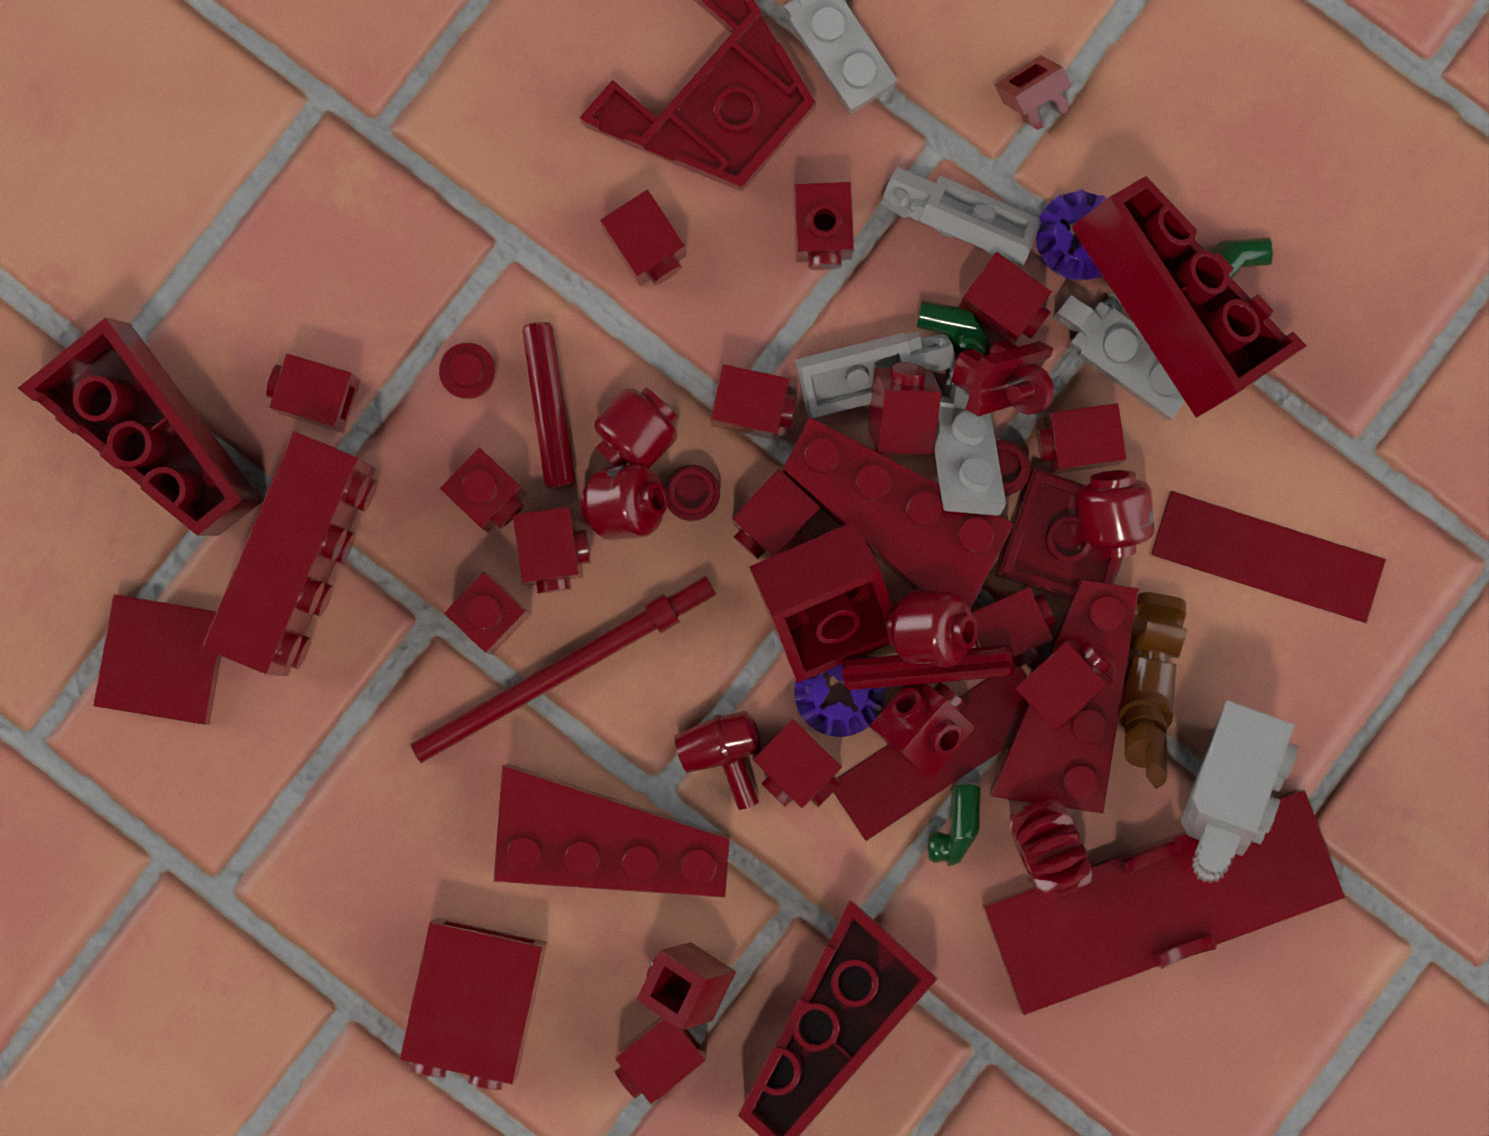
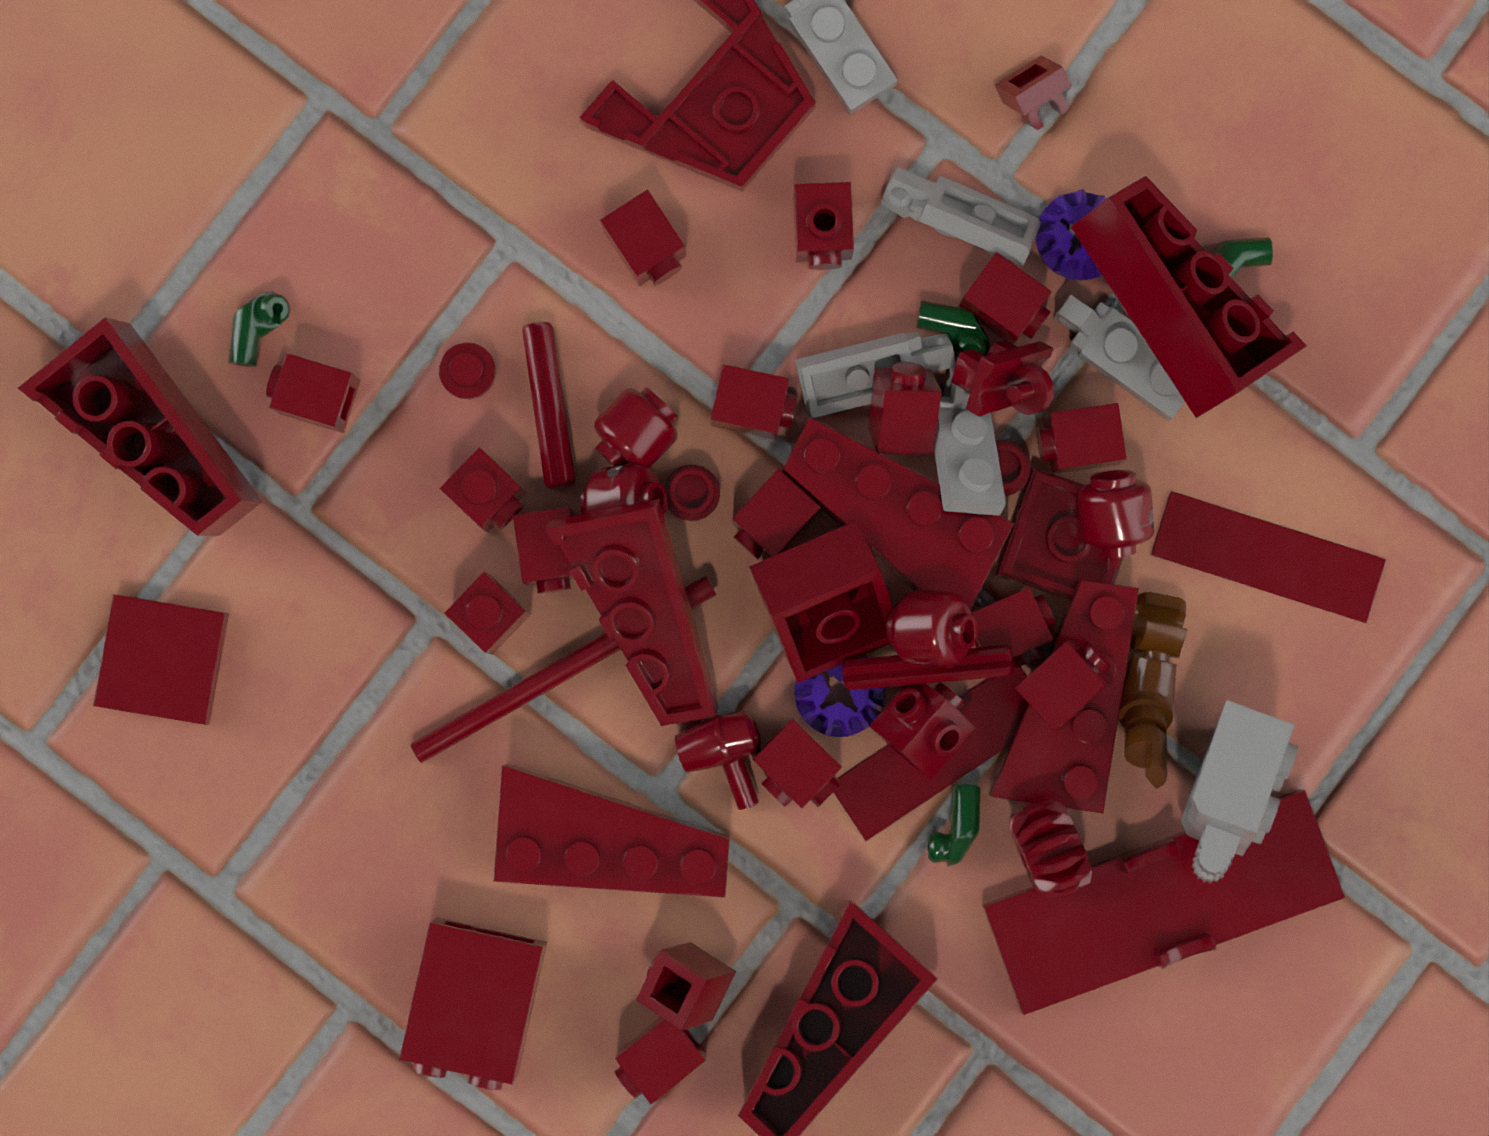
(253, 322): none -> dark green arm
(291, 557): dark red brick -> none
(637, 586): none -> dark red wing

